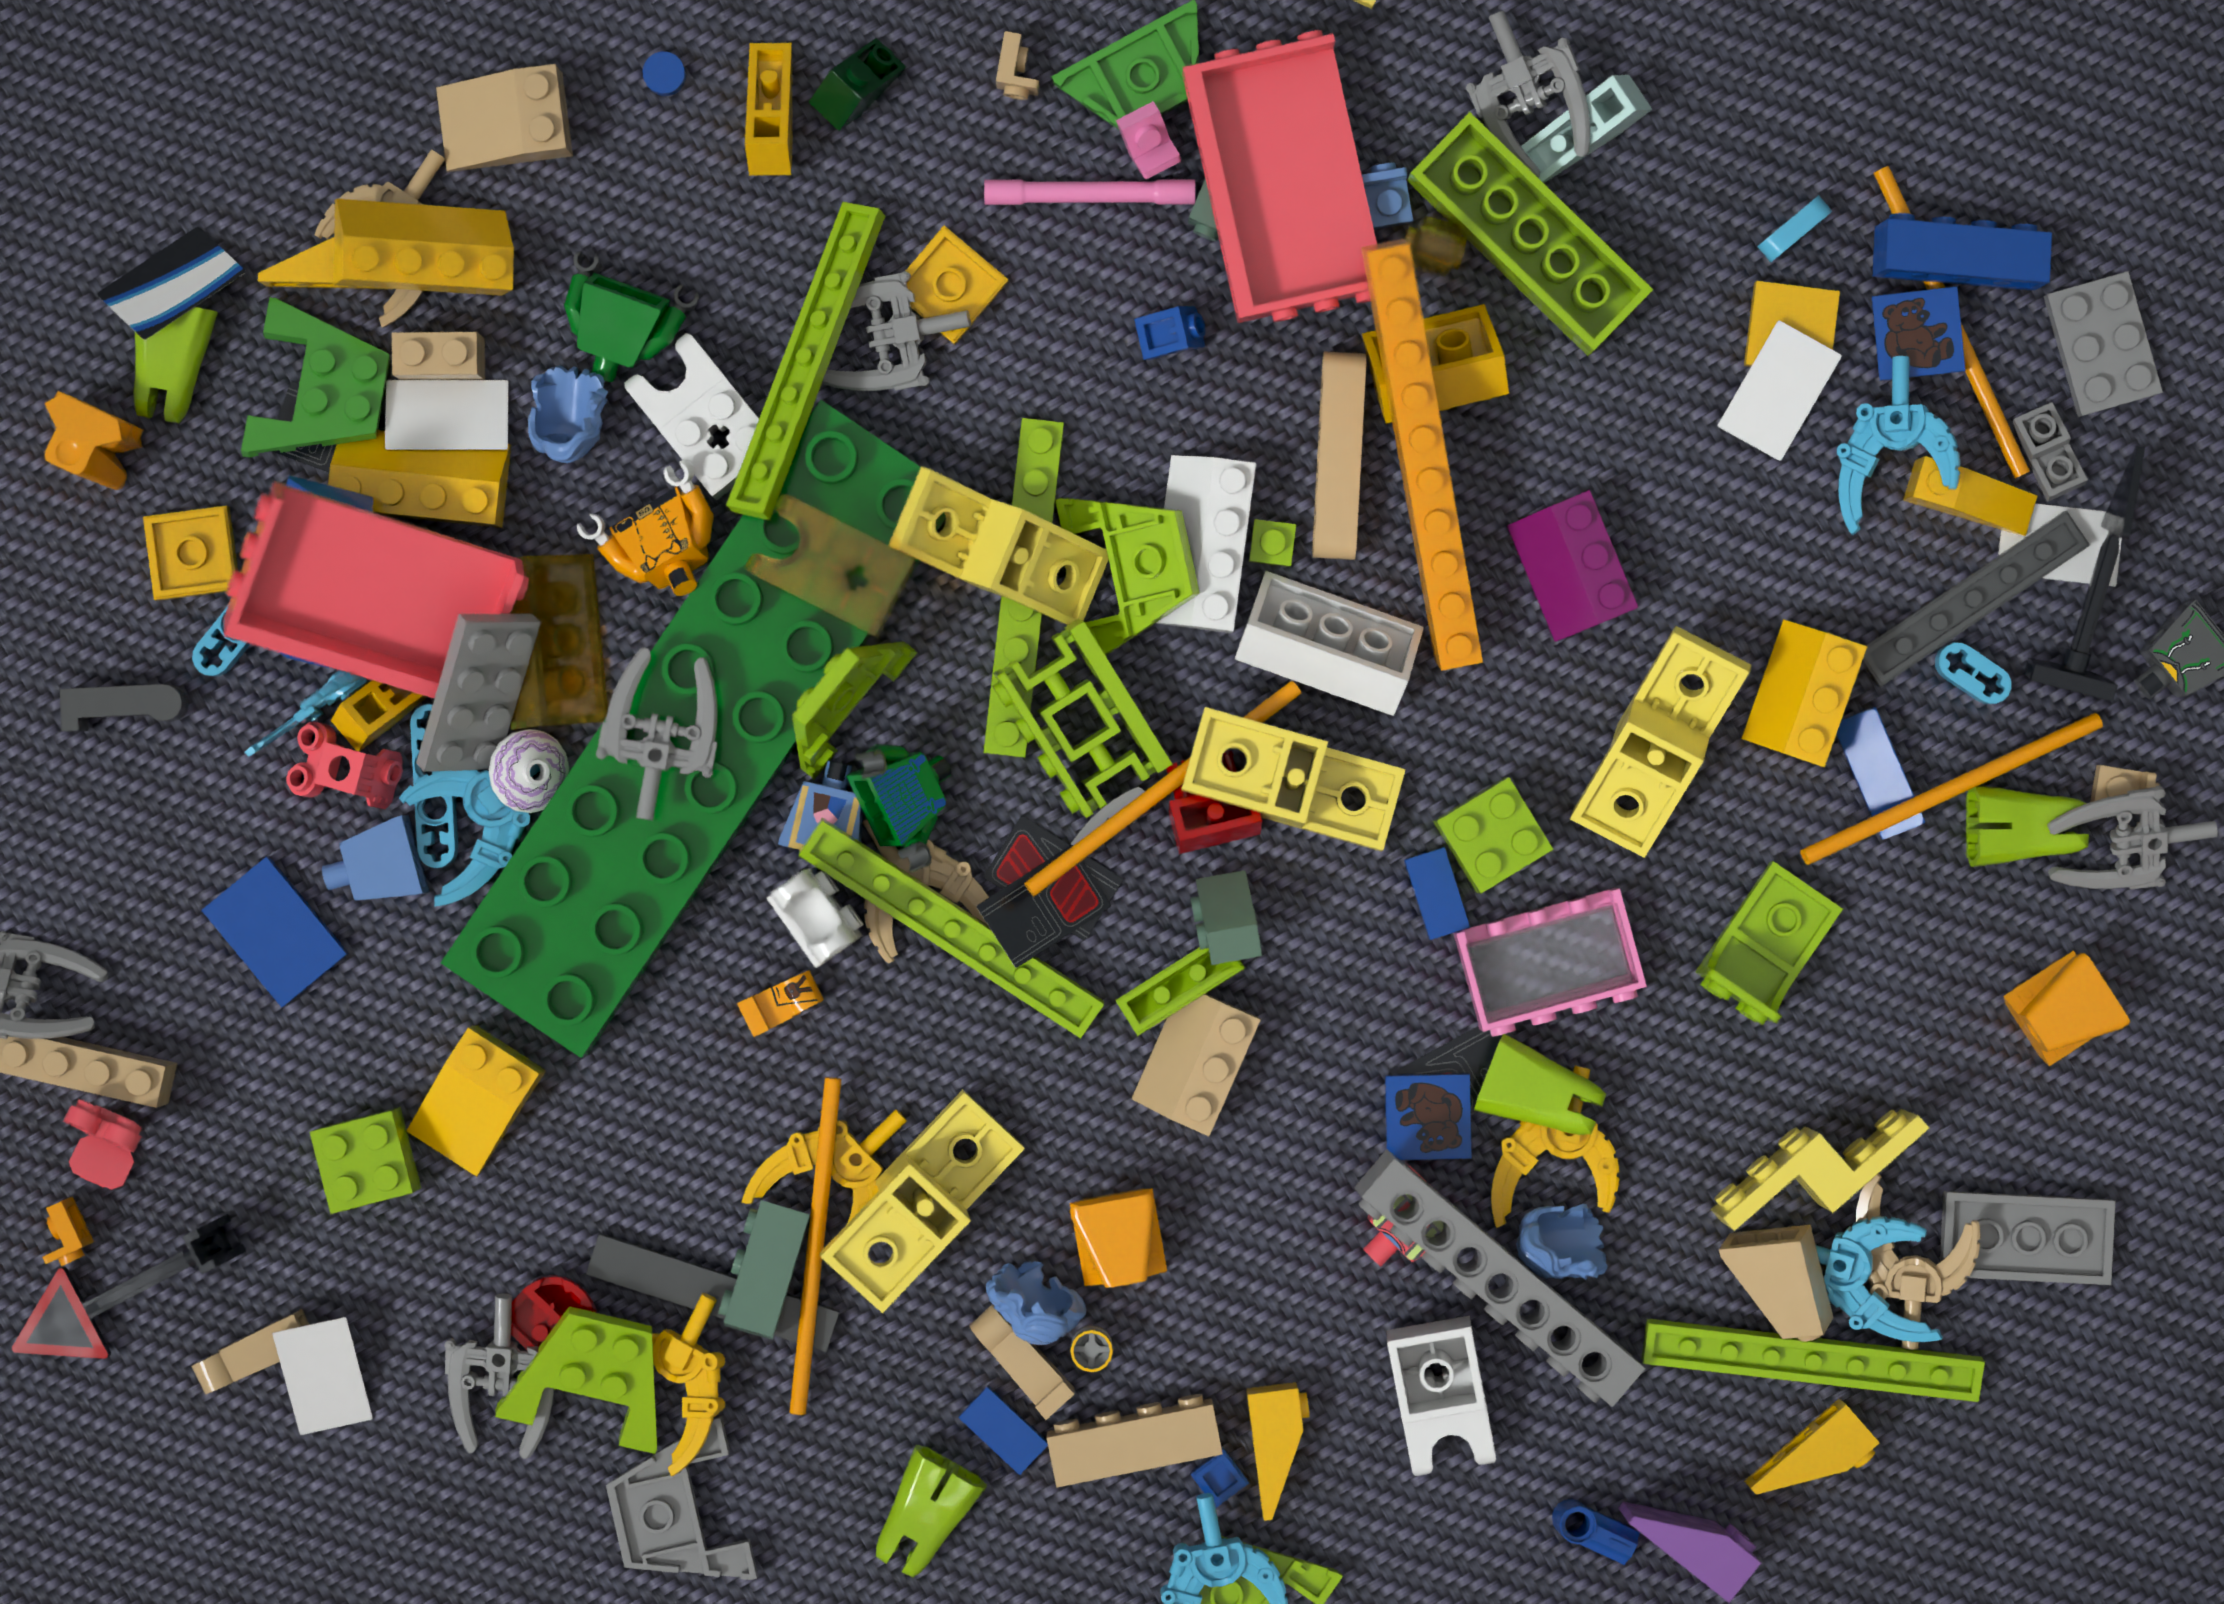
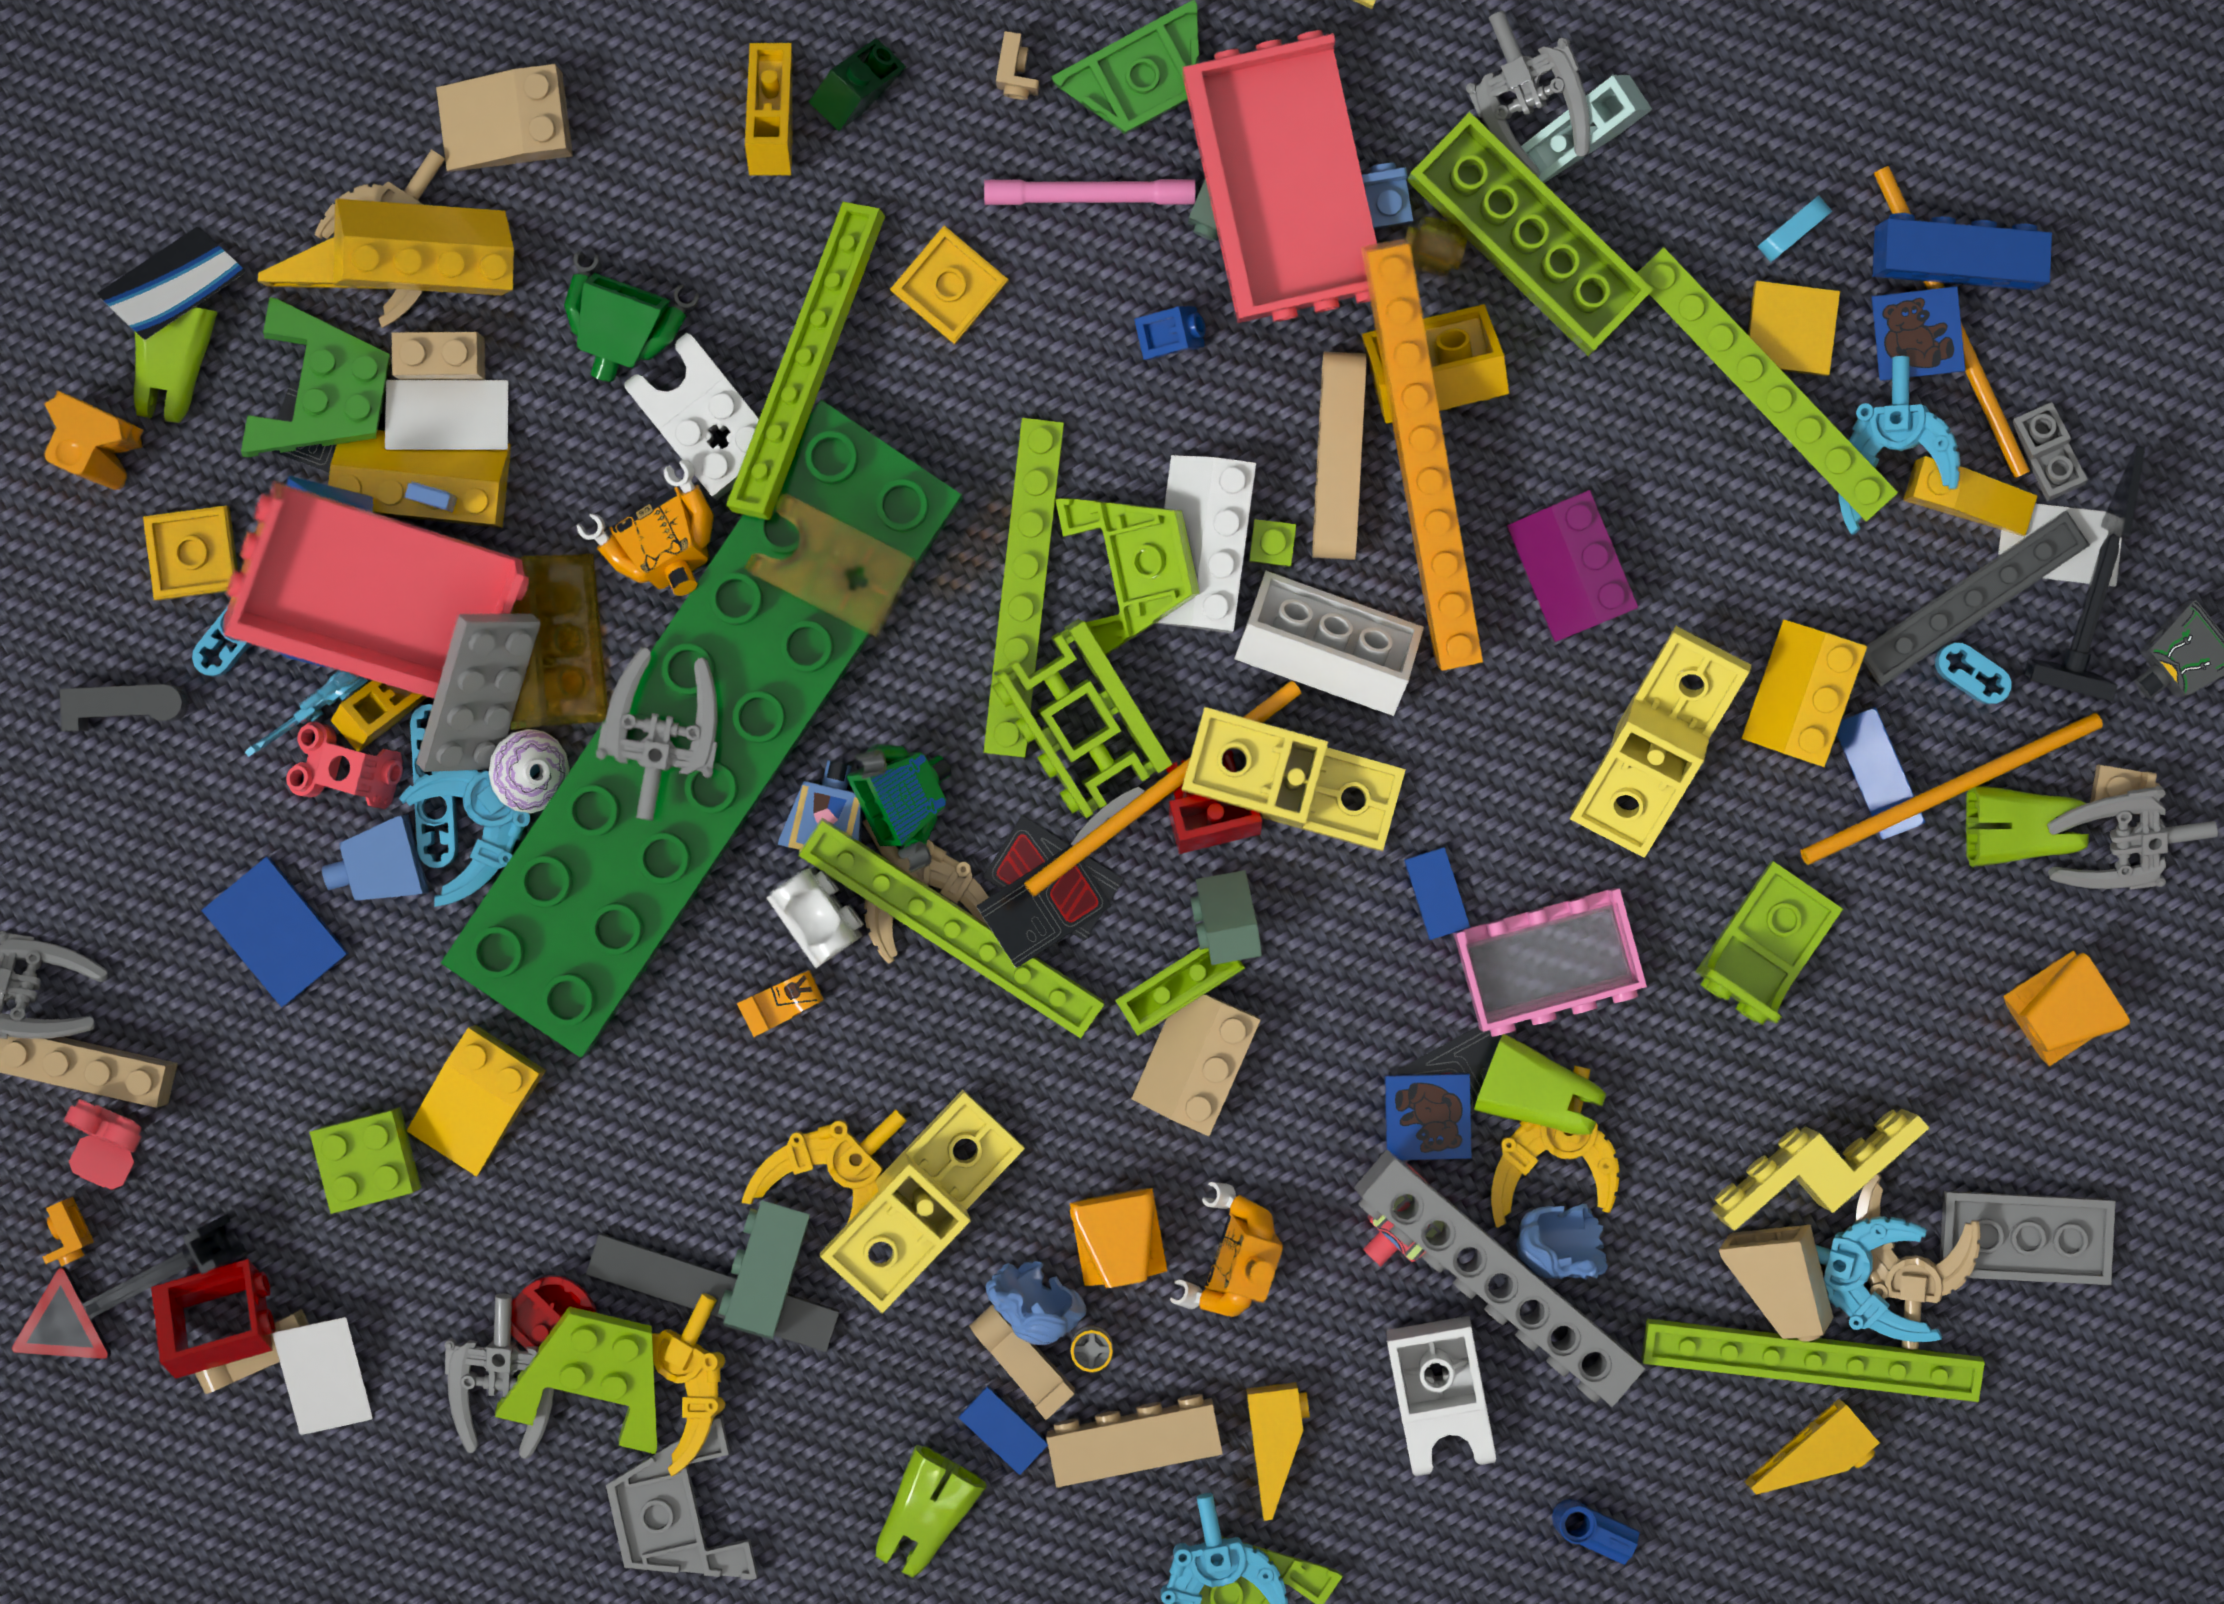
(174, 1296): none -> red window
(431, 496): none -> medium blue tile
(566, 412): medium blue hair -> none
(664, 73): blue tile -> none
(815, 1245): light orange piece -> none
(837, 694): lime wing -> none
(903, 331): light grey bar -> none
(999, 548): light yellow bracket -> none
(1148, 140): bright pink bracket -> none
(1220, 1477): blue tile -> none
(1243, 1259): none -> light orange torso
(1493, 835): lime brick -> none
(1702, 1546): medium lavender slope -> none
(1766, 385): none -> lime plate
(1779, 390): white sticker -> none
(2103, 344): light grey plate -> none

